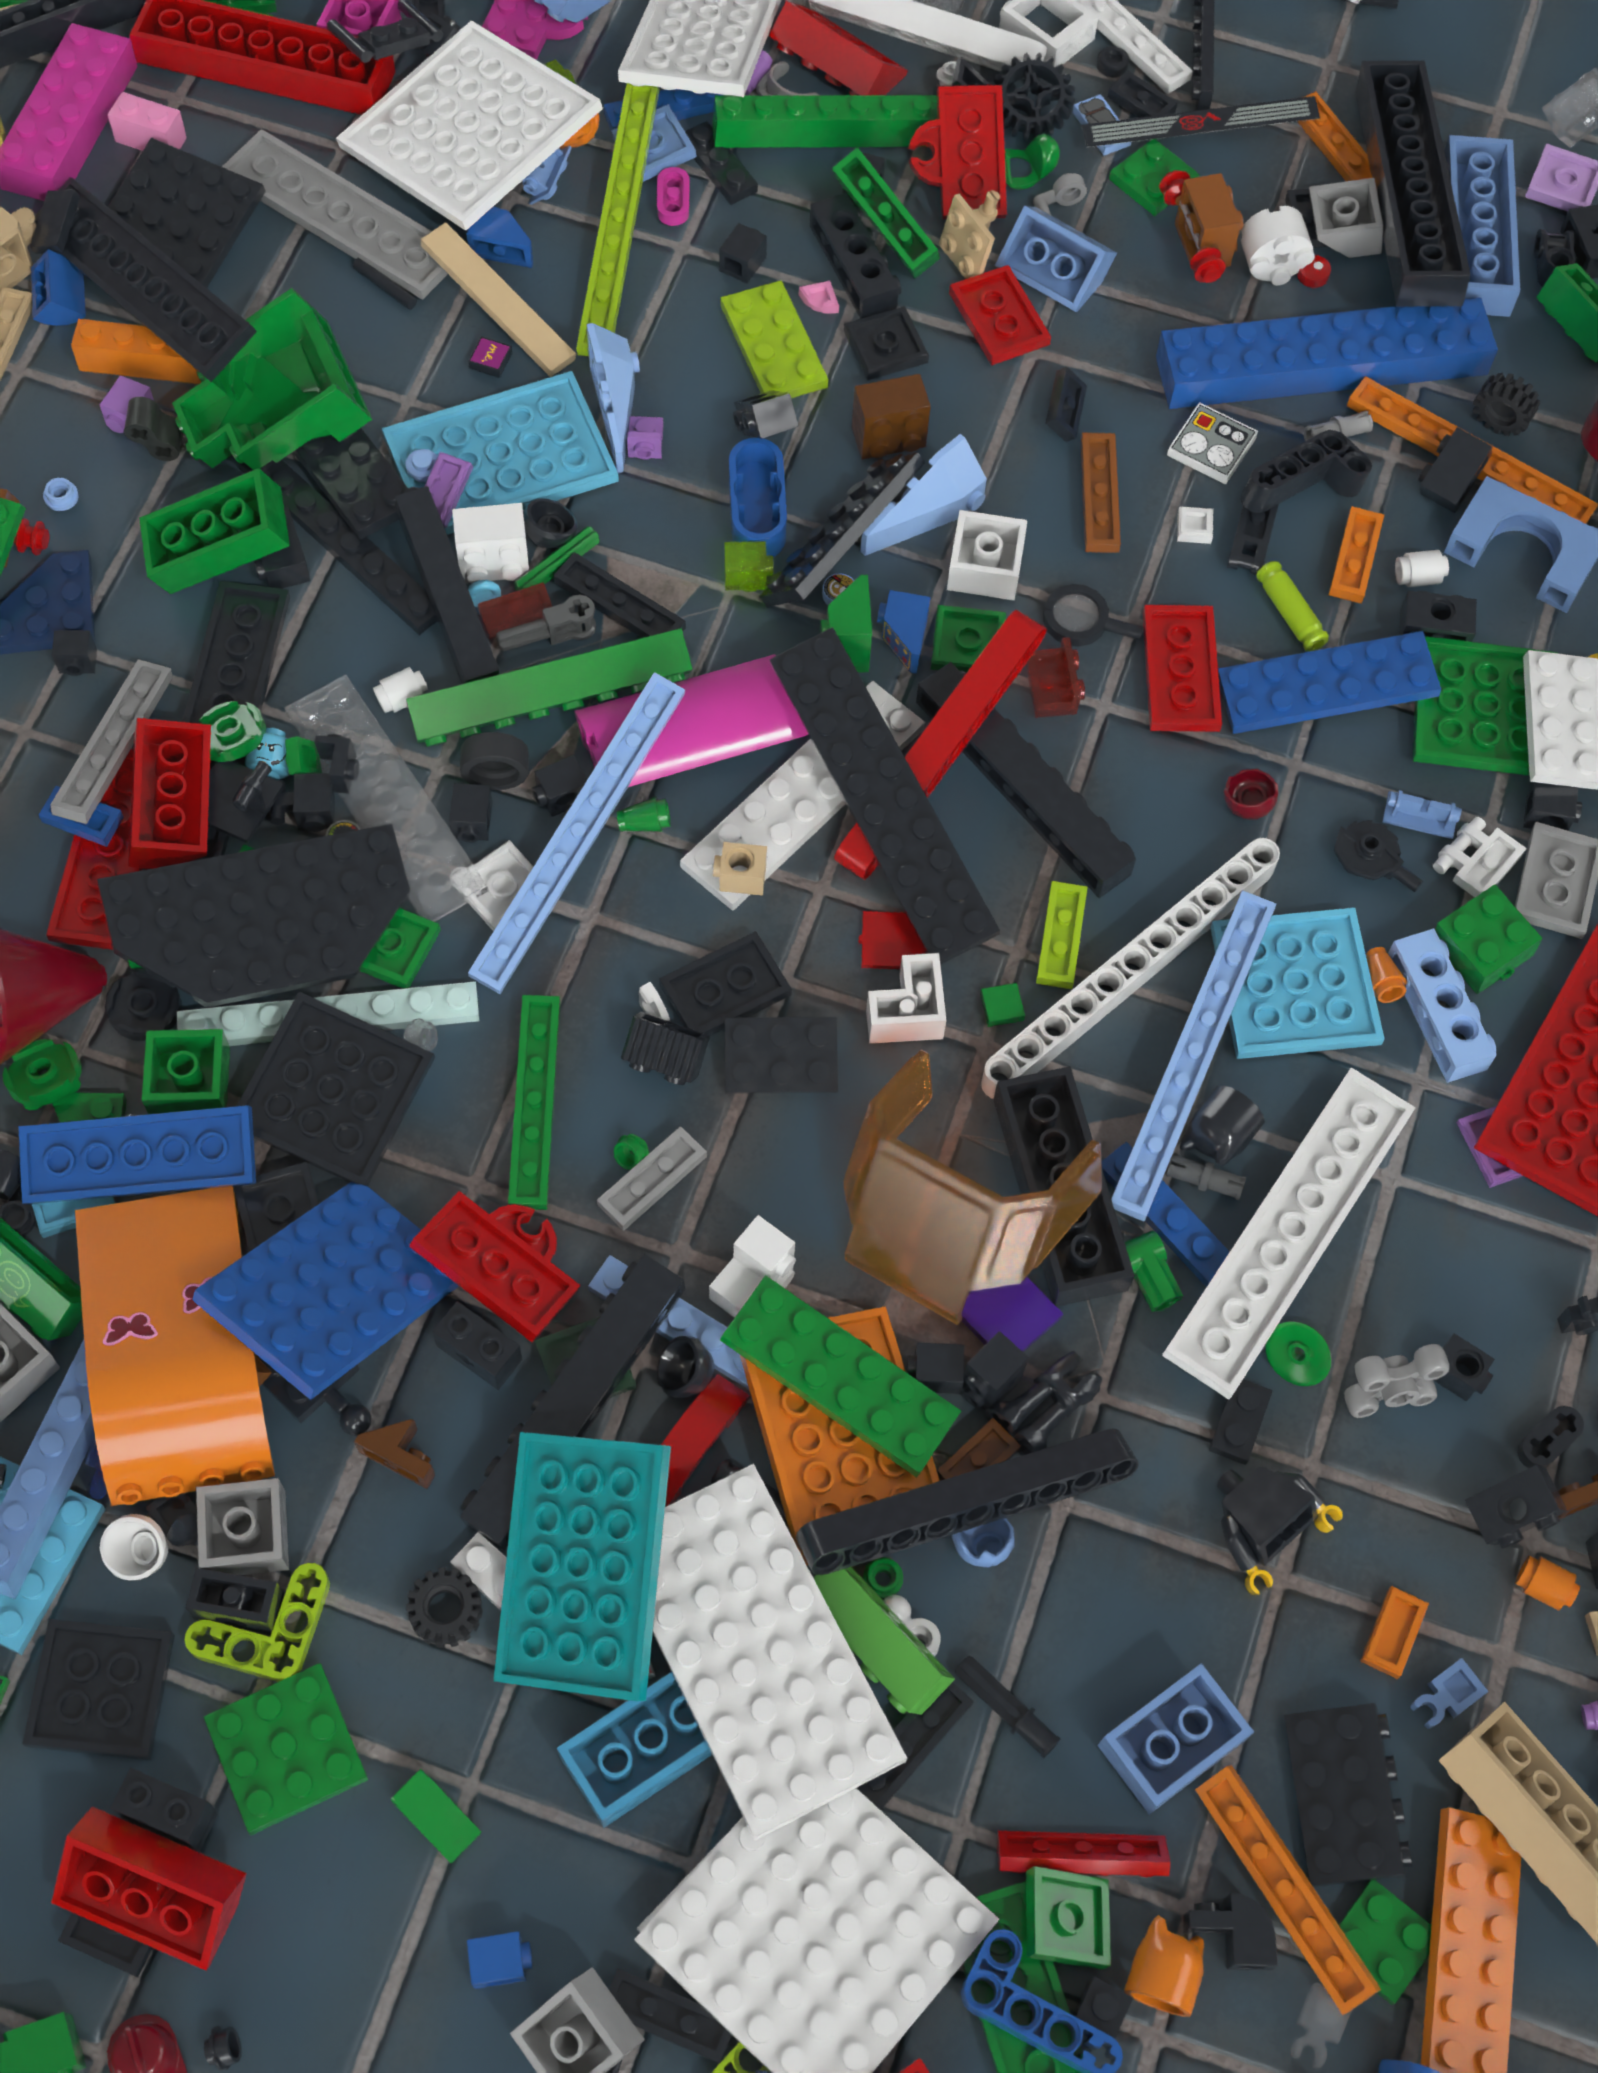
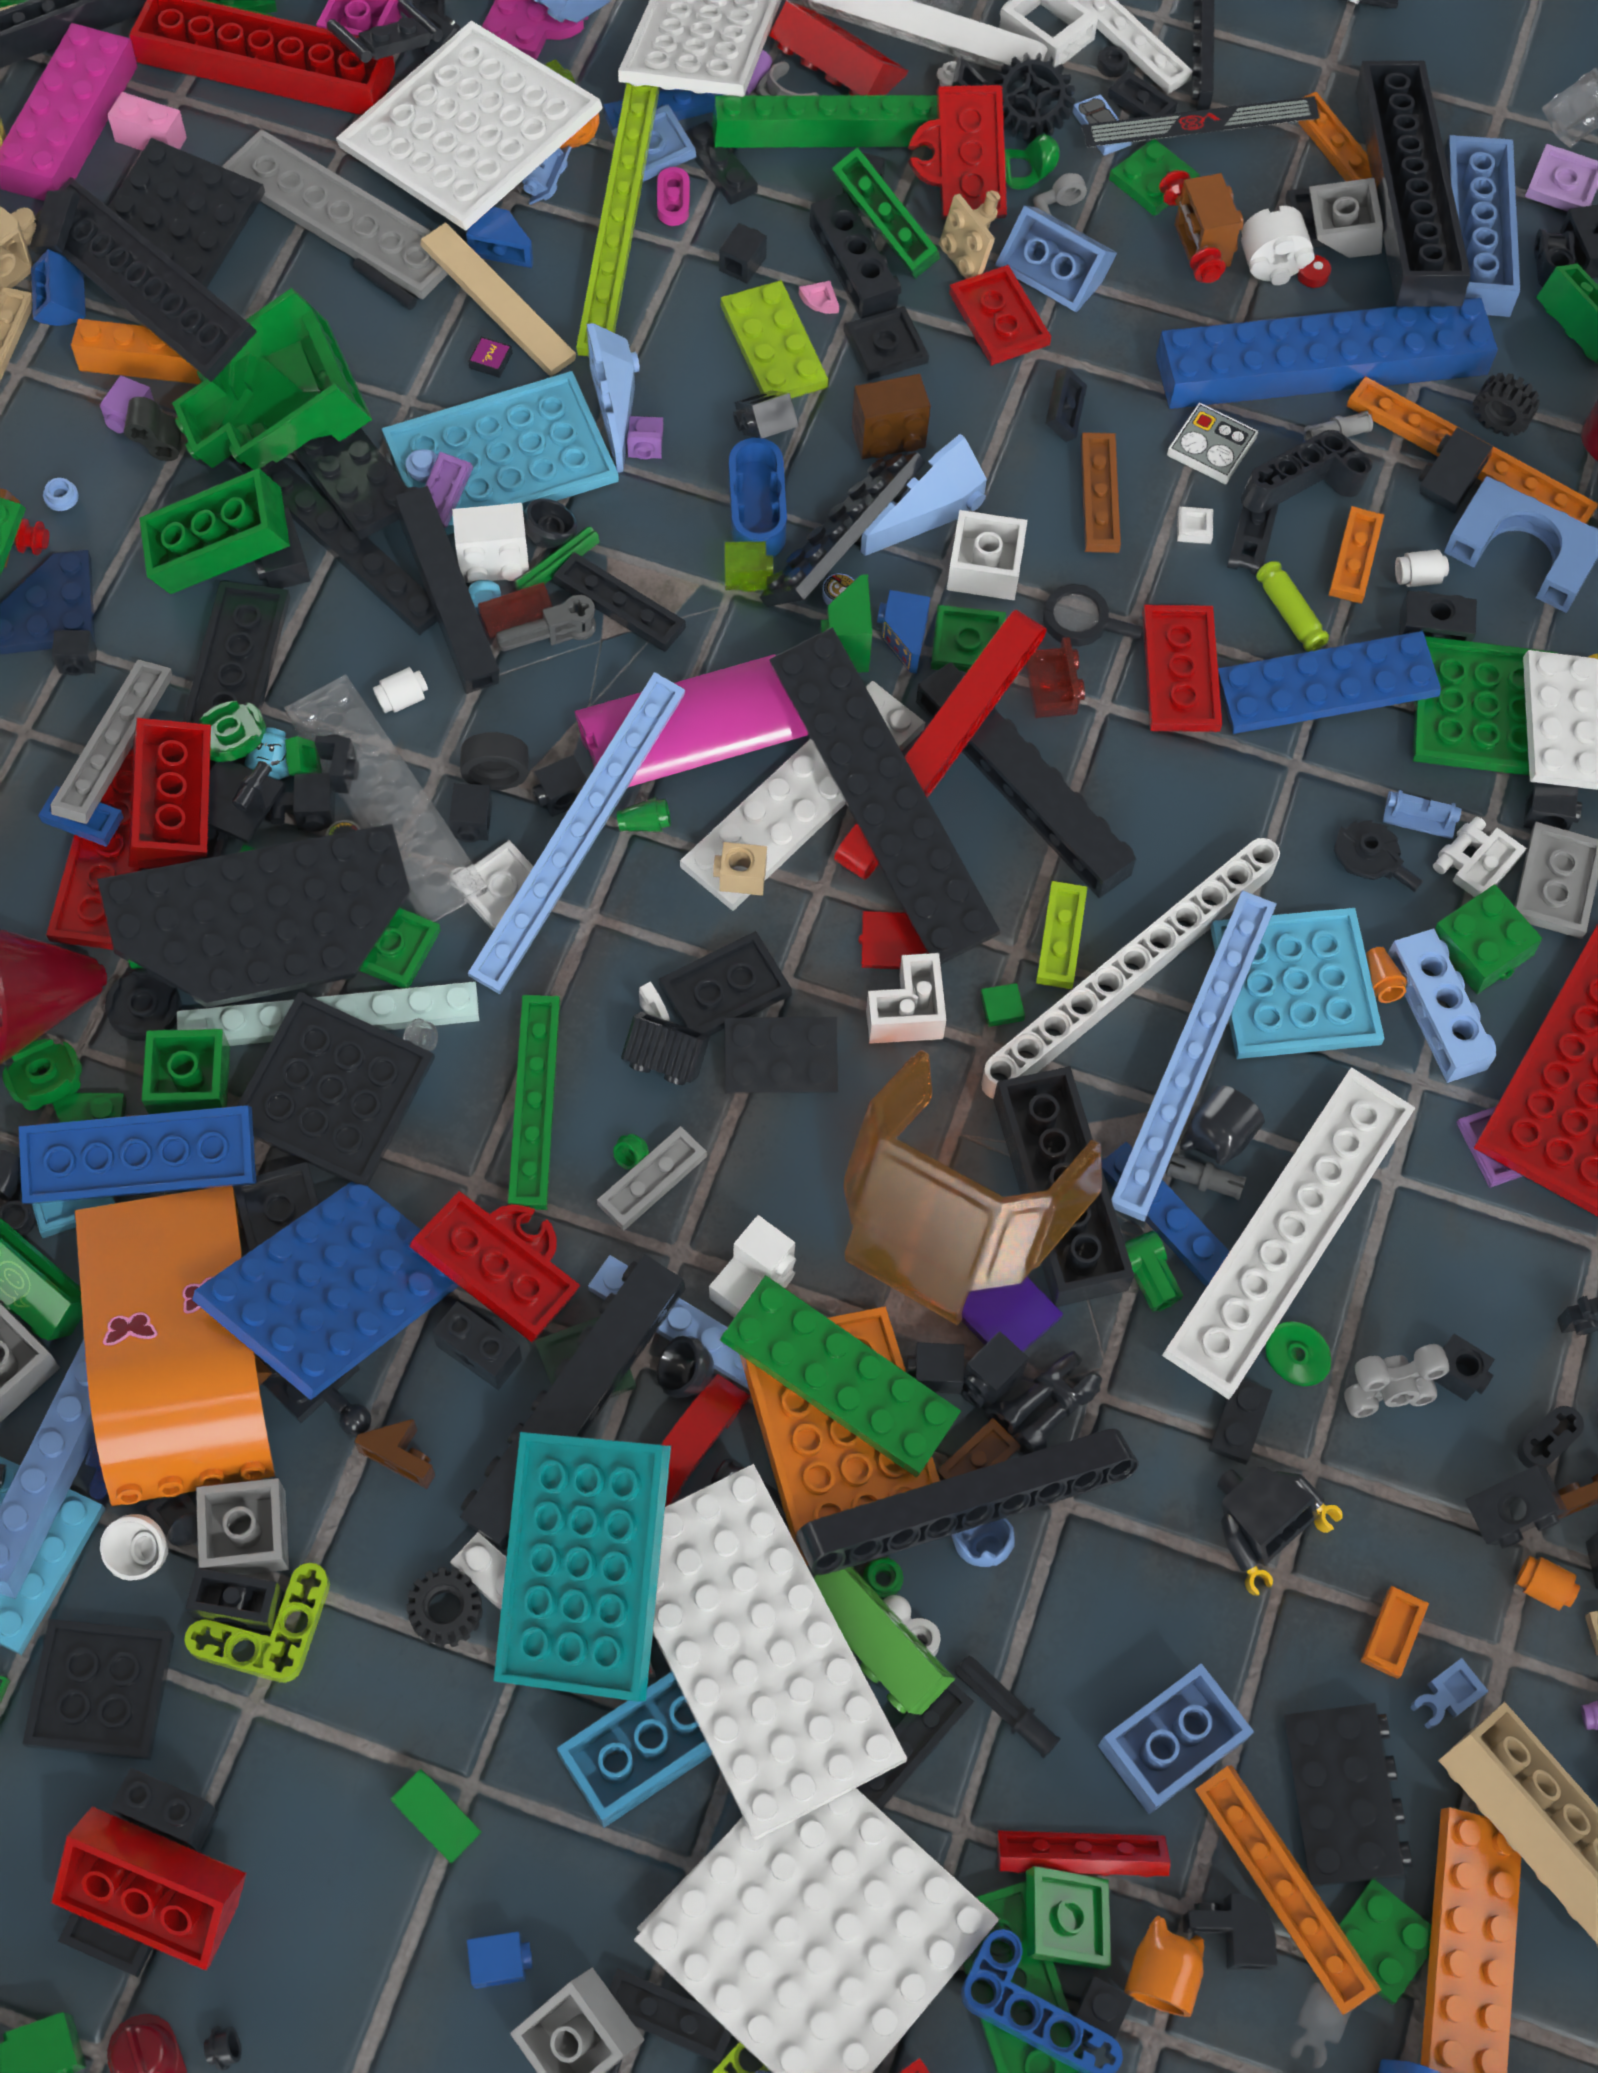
(285, 1748): green plate -> none
(548, 686): green brick -> none
(1251, 794): dark red hair -> none

